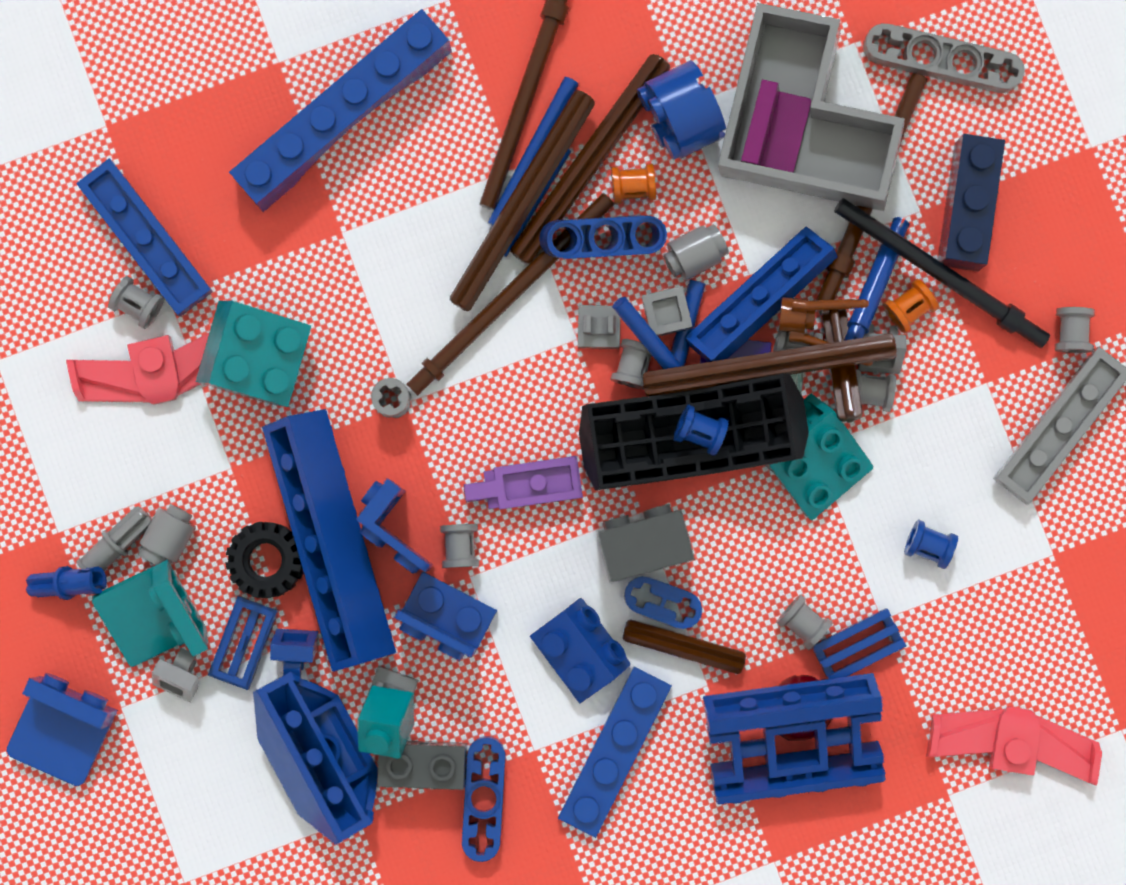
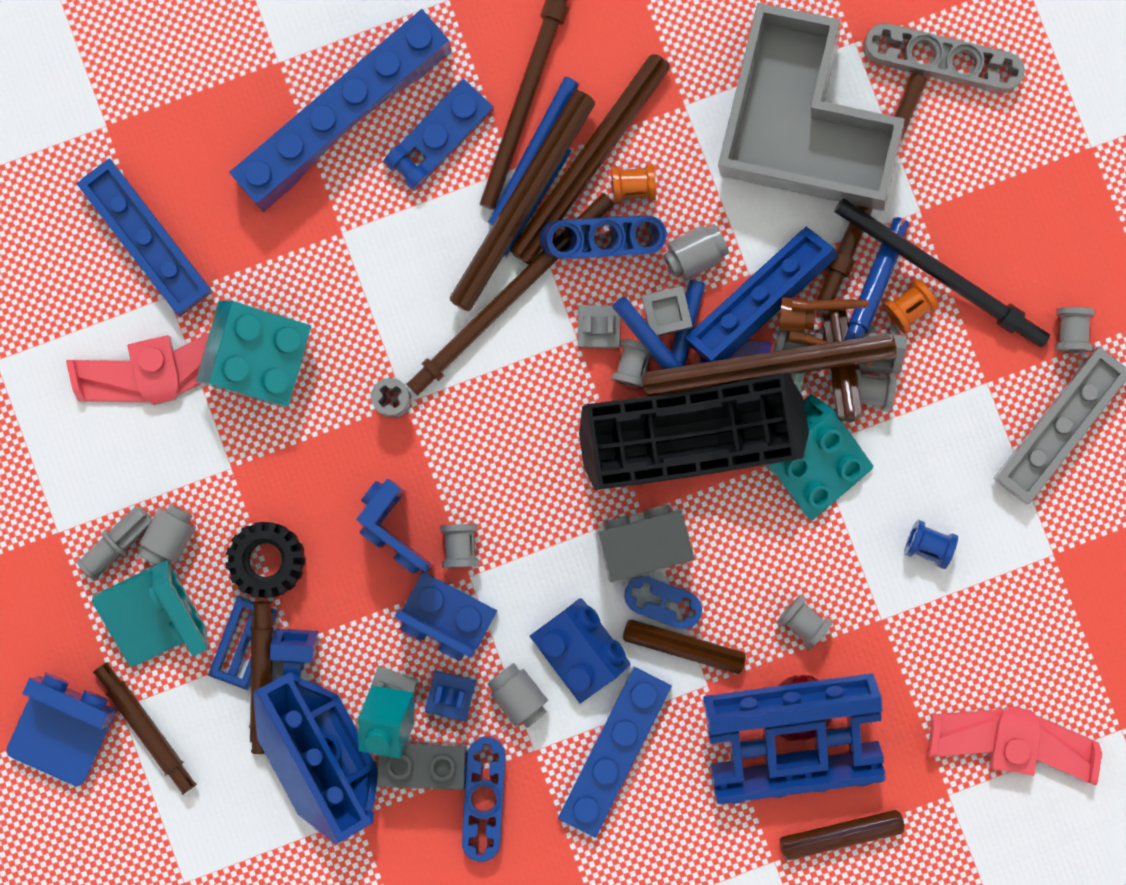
(67, 582): blue axle -> none
(135, 302): light grey bush -> none
(144, 728): none -> reddish brown piece
(177, 677): light grey tile -> none
(261, 664): none -> reddish brown piece
(328, 539): blue brick -> none
(439, 134): none -> blue plate
(450, 695): none -> blue tile
(518, 696): none -> light grey brick
(528, 484): medium lavender hinge -> none
(683, 109): blue brick -> none
(701, 430): blue bush -> none
(776, 128): magenta panel -> none
(842, 835): none -> reddish brown axle
(890, 630): blue tile -> none
(971, 202): dark blue brick -> none

